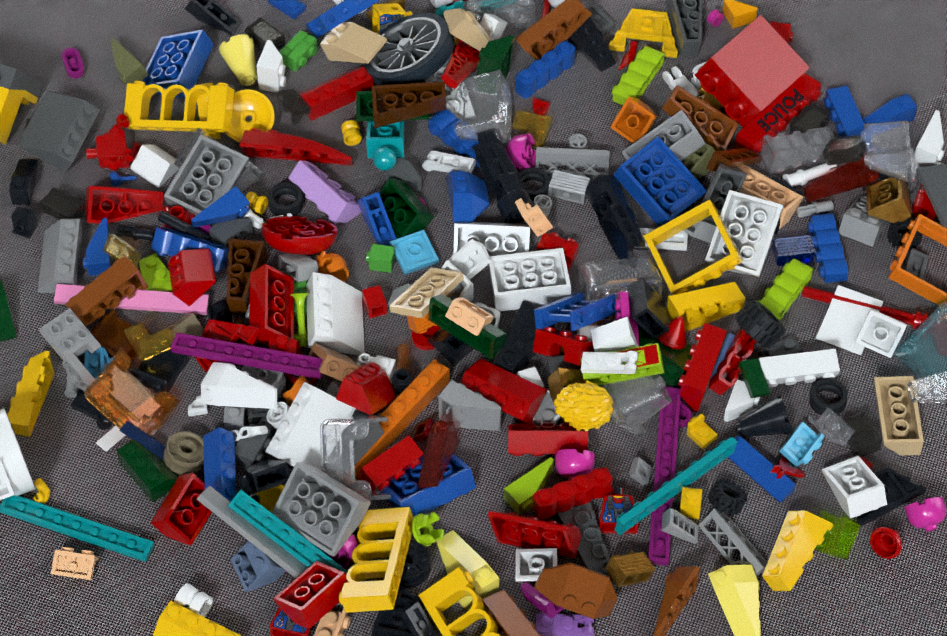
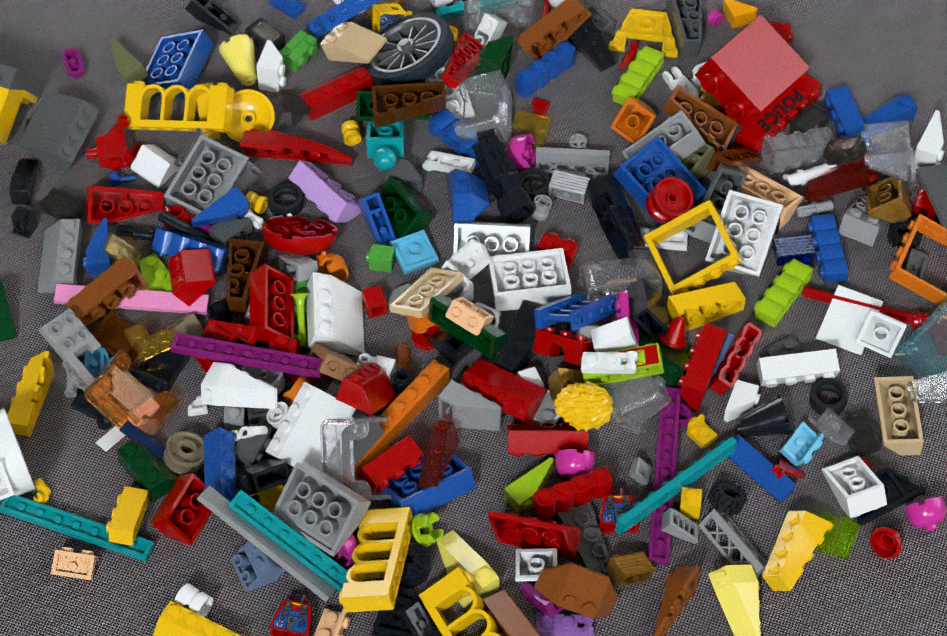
(127, 515): none -> yellow brick
(311, 594): red slope -> none
(423, 430): dark red slope -> none
(466, 28): tan wedge -> none
(534, 217): light nougat bracket -> none
(669, 199): none -> red wheel
(754, 378): dark green tile -> none
(760, 323): black tyre -> none

